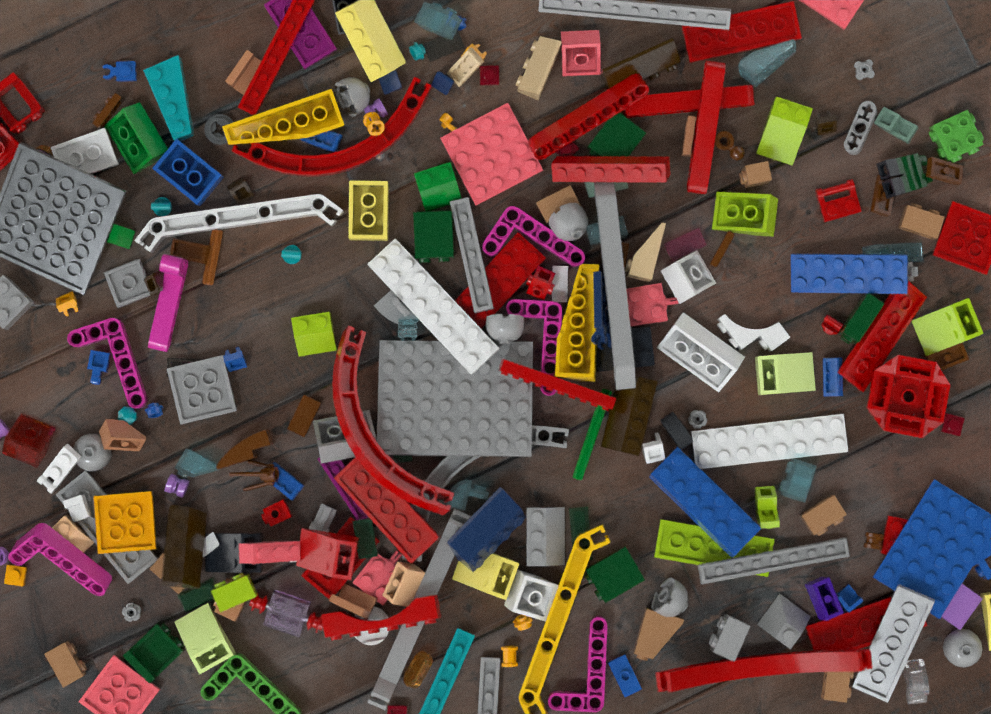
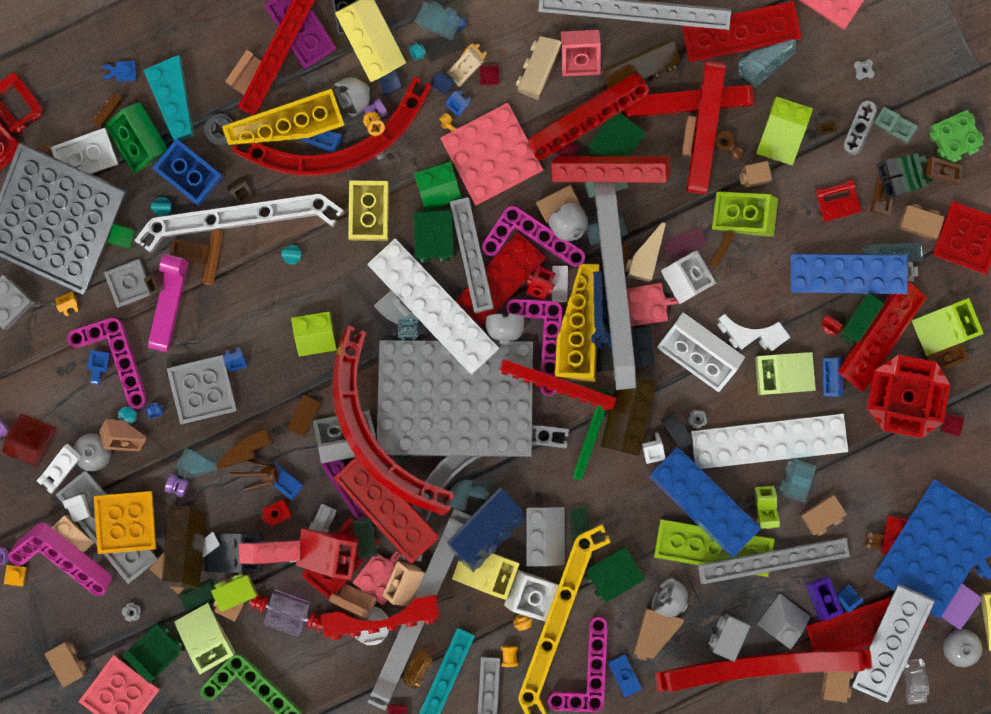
(457, 103): none -> blue tile

